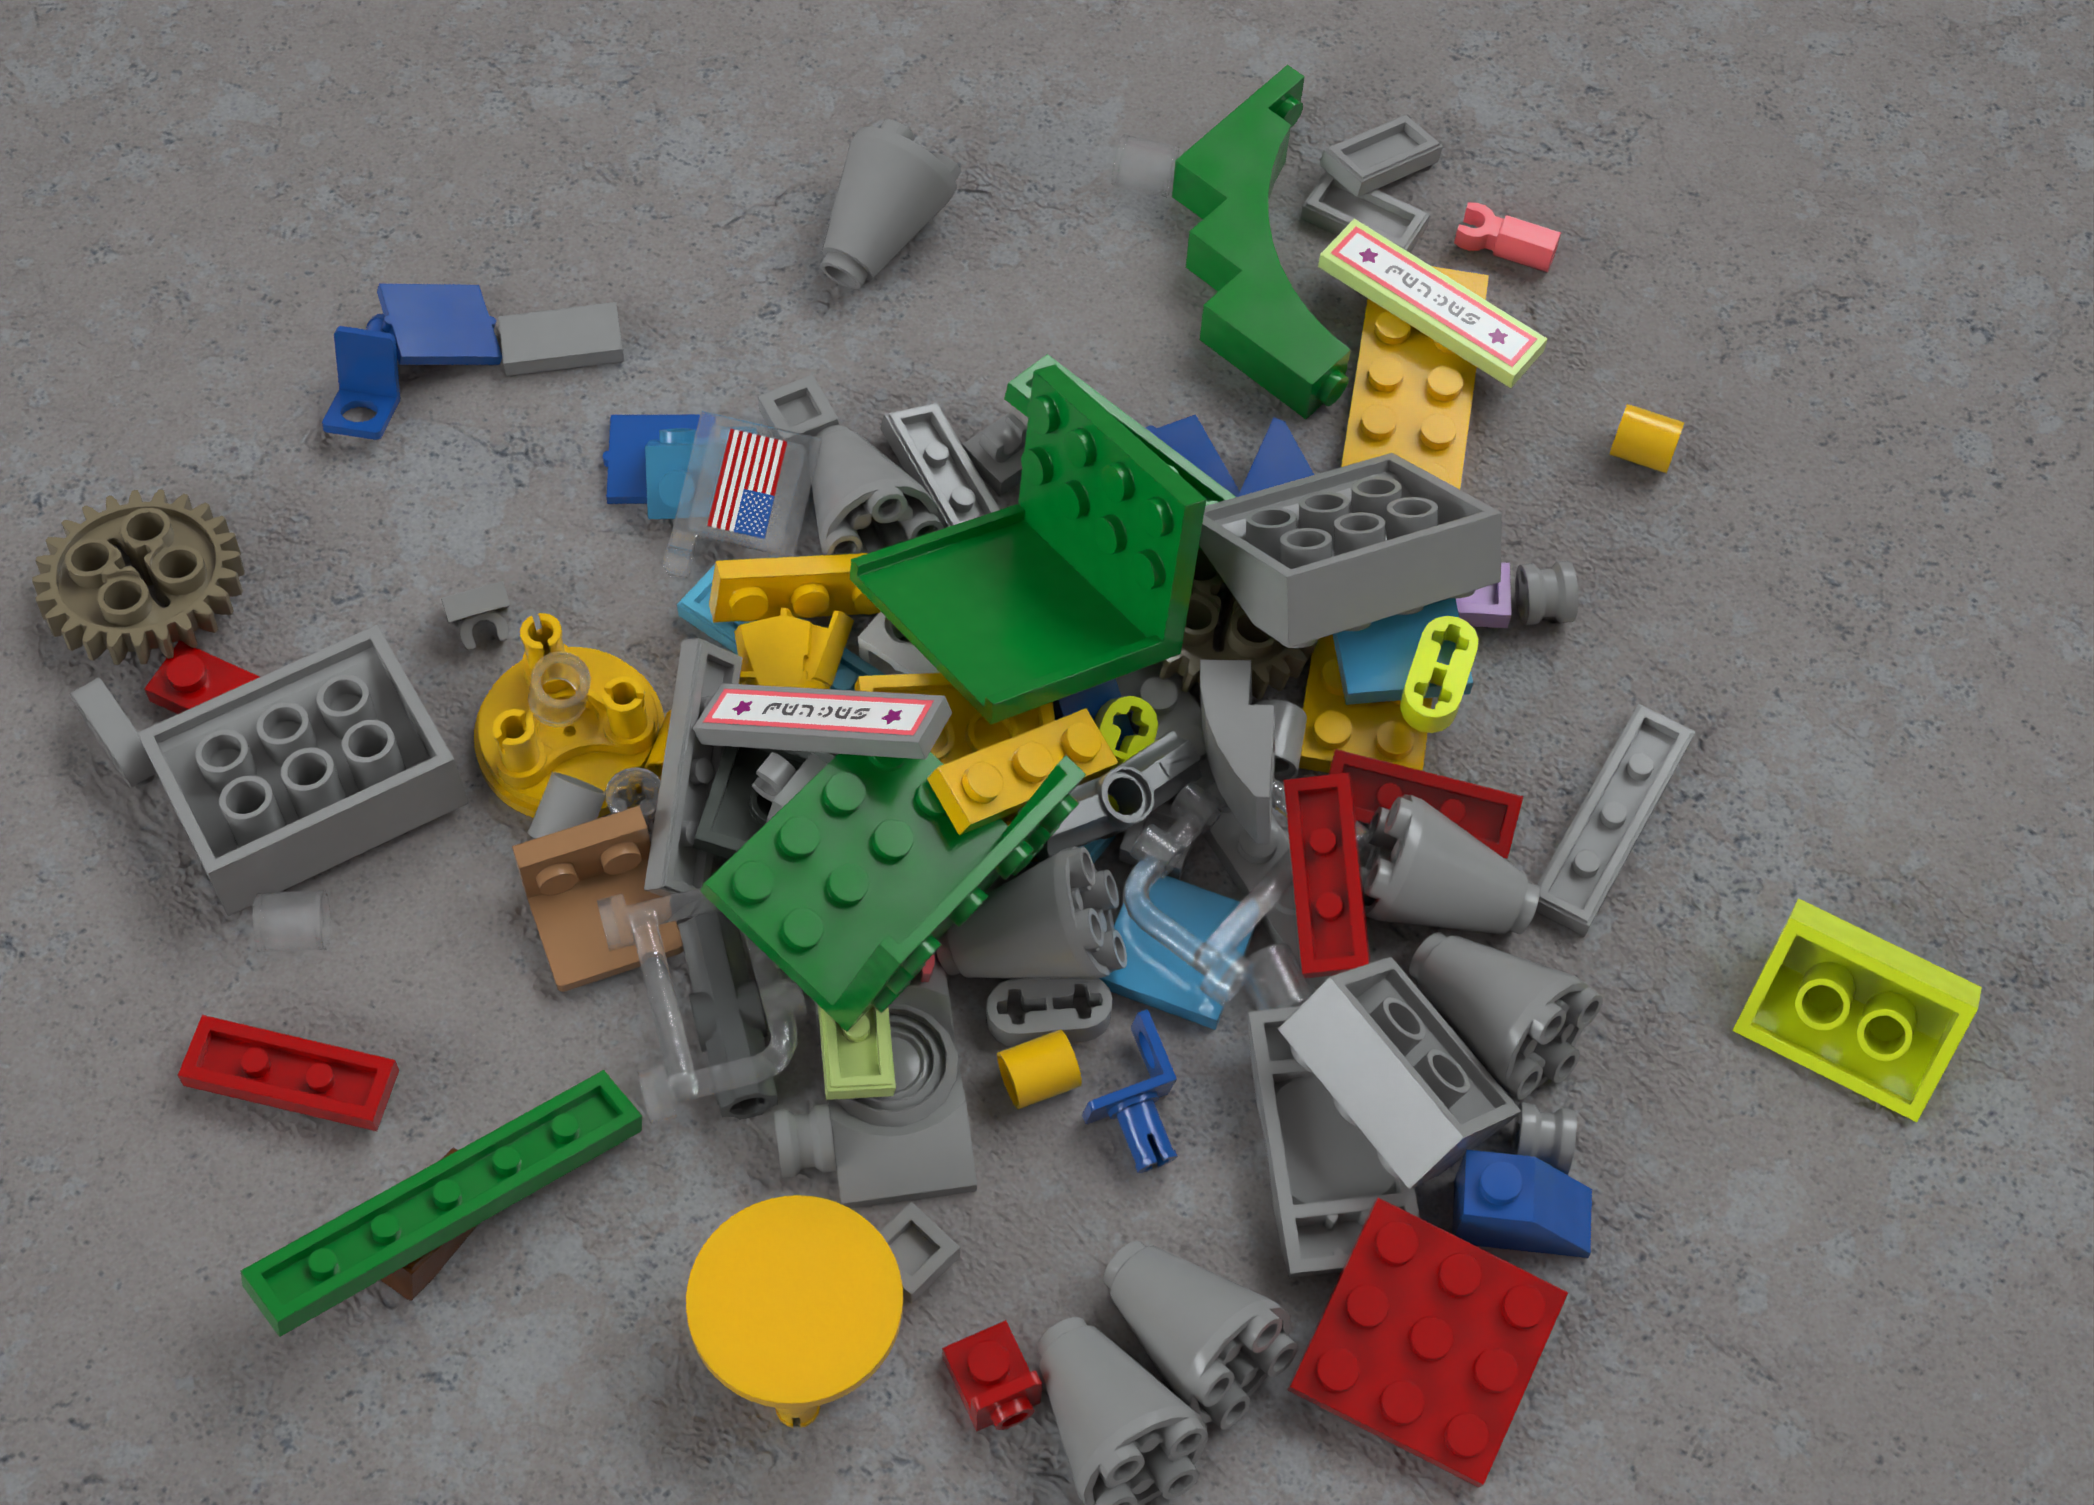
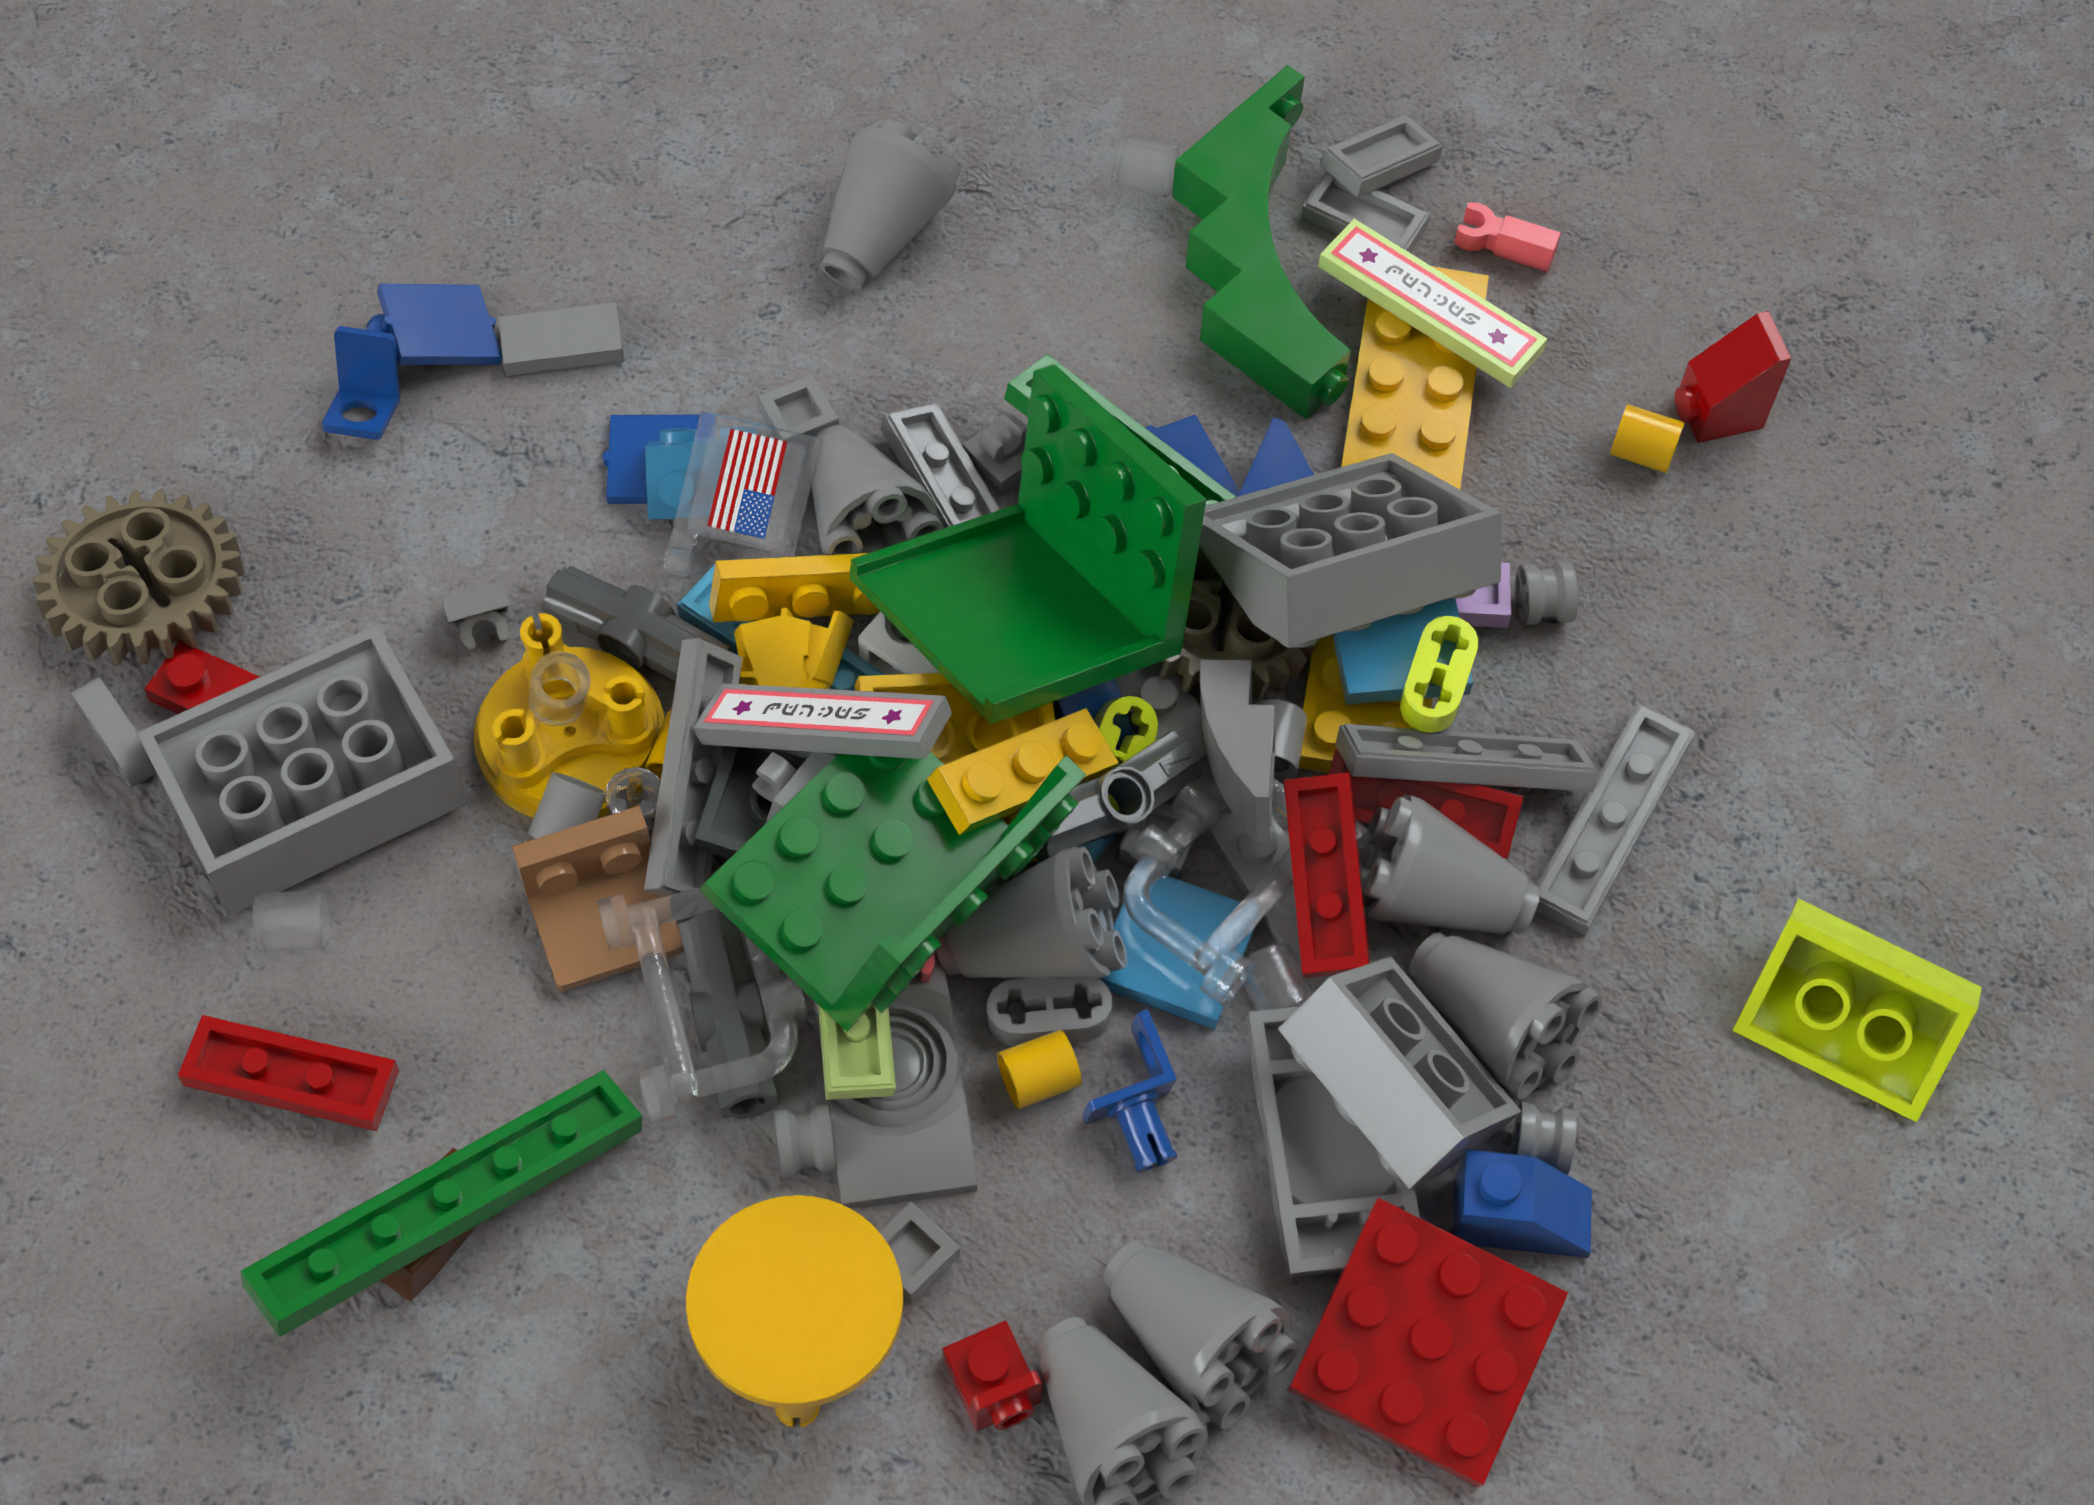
(626, 624): none -> dark grey piece
(1466, 758): none -> light grey tile
(1734, 381): none -> red slope

